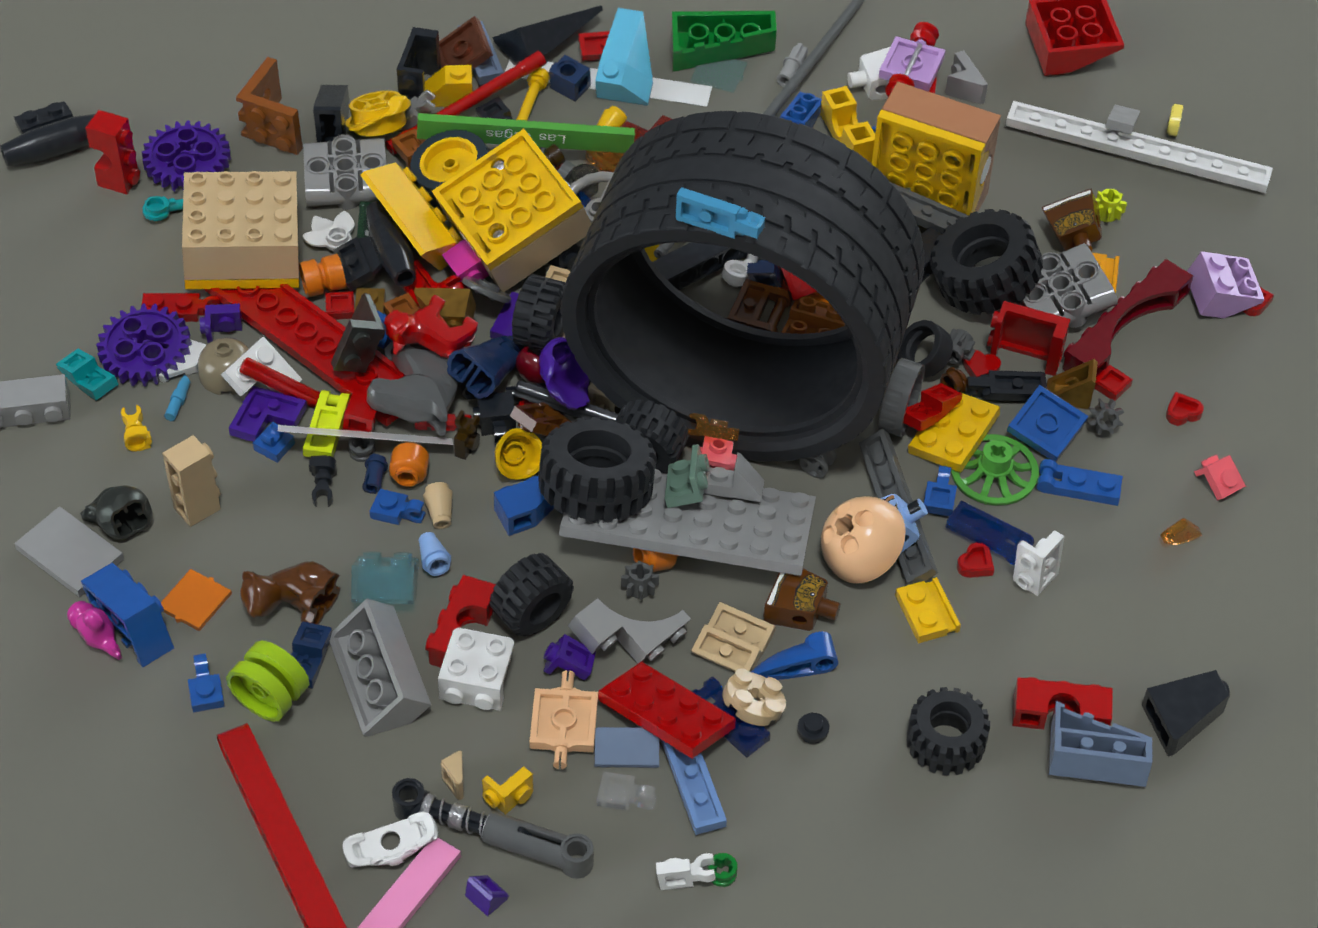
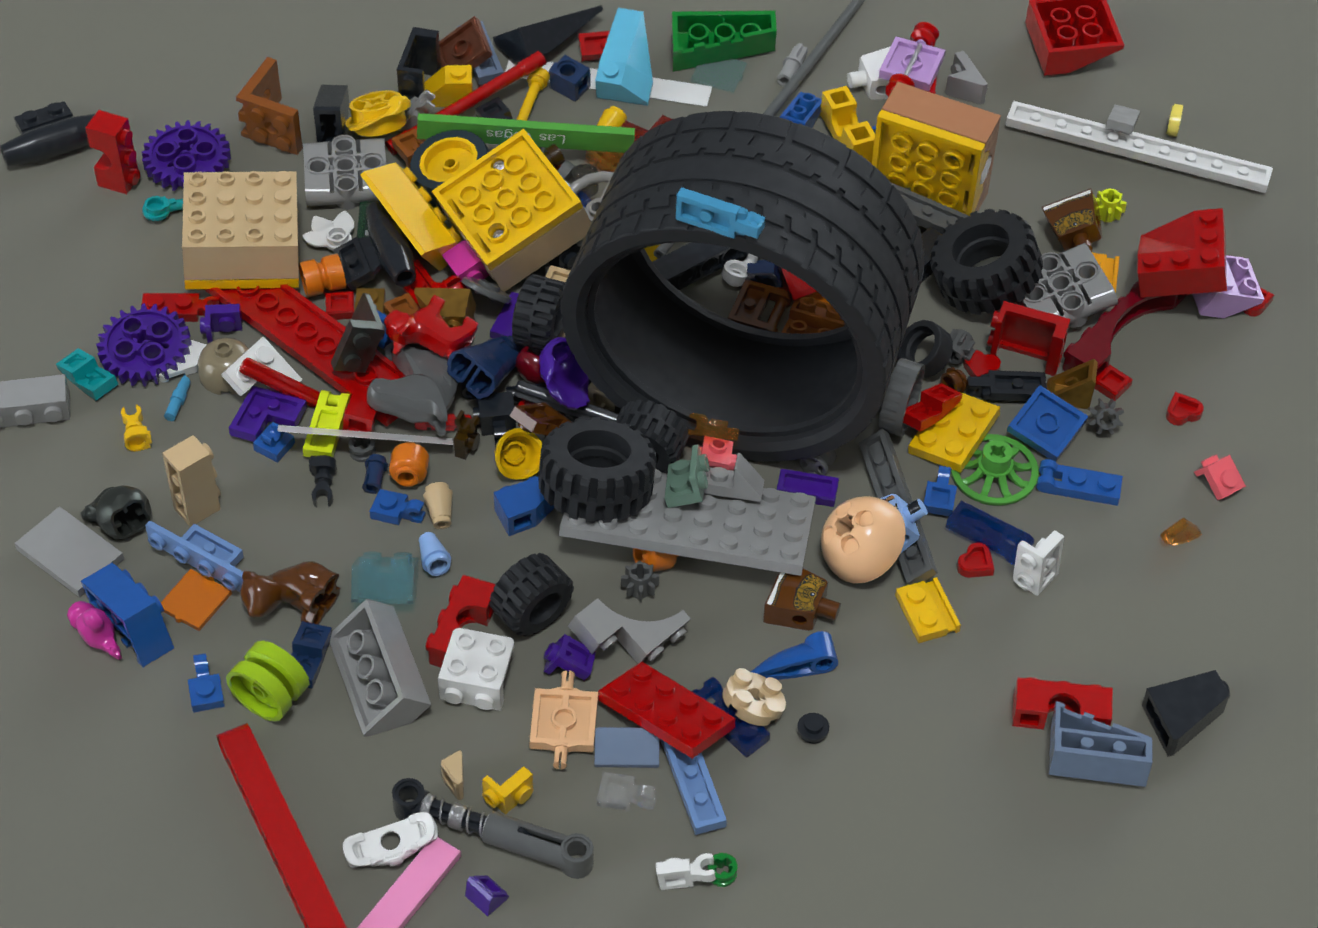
(201, 550): none -> medium blue bracket
(733, 638): tan slope -> none
(811, 484): none -> dark purple tile
(952, 710): black tyre -> none
(1184, 256): none -> red slope

